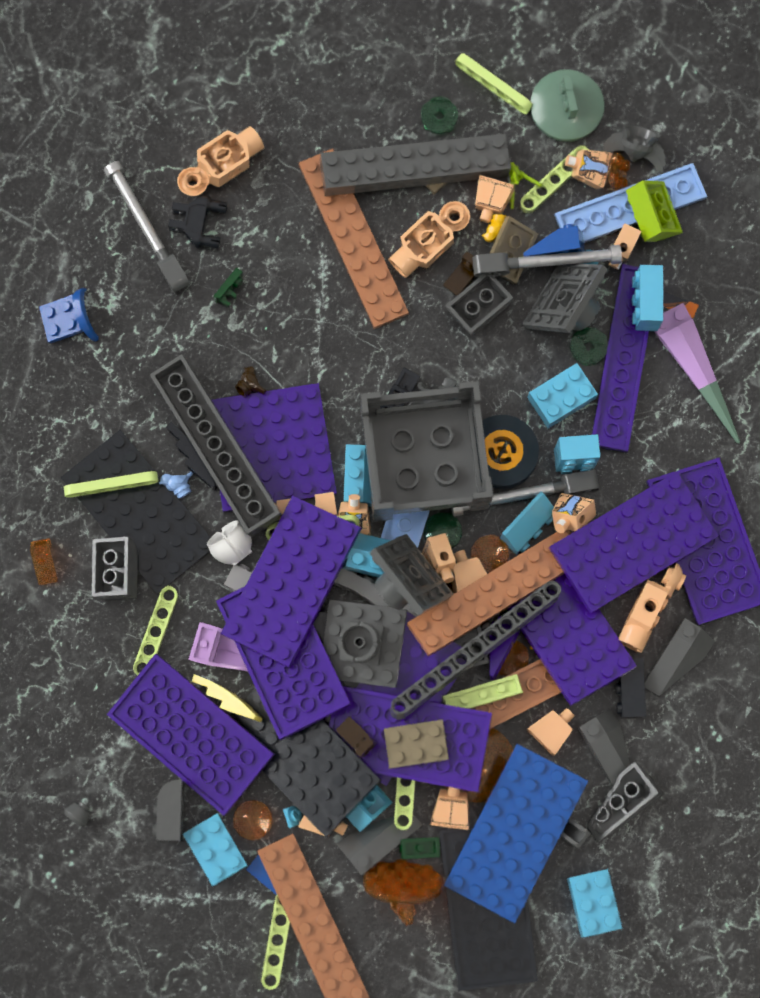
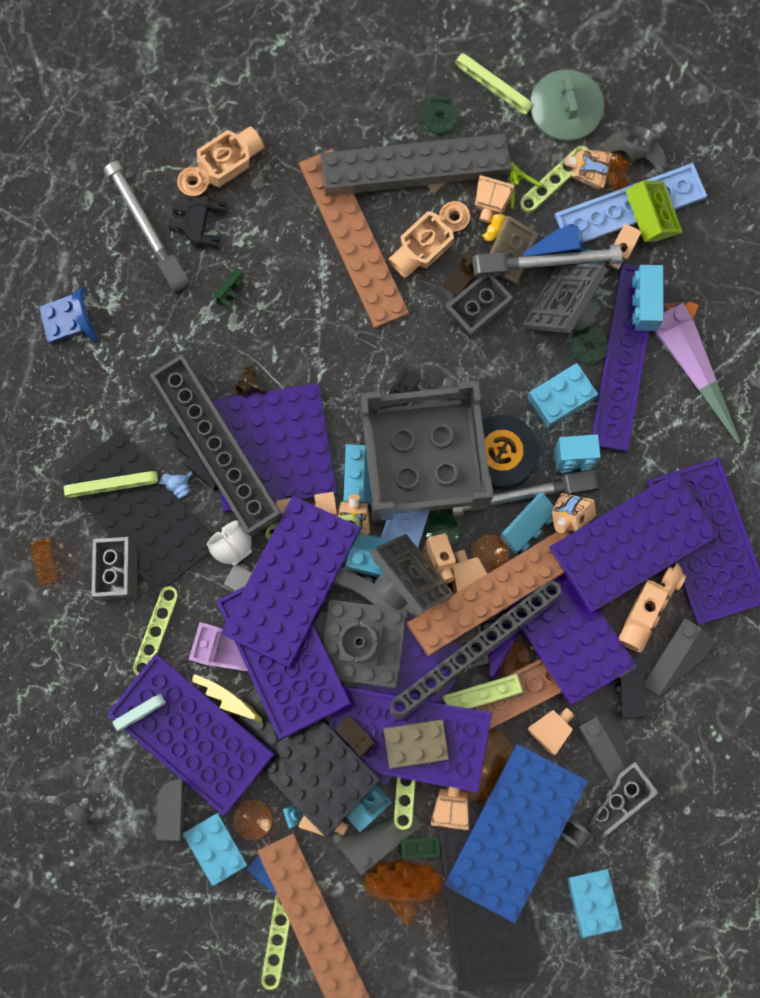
(139, 712): none -> light aqua beam

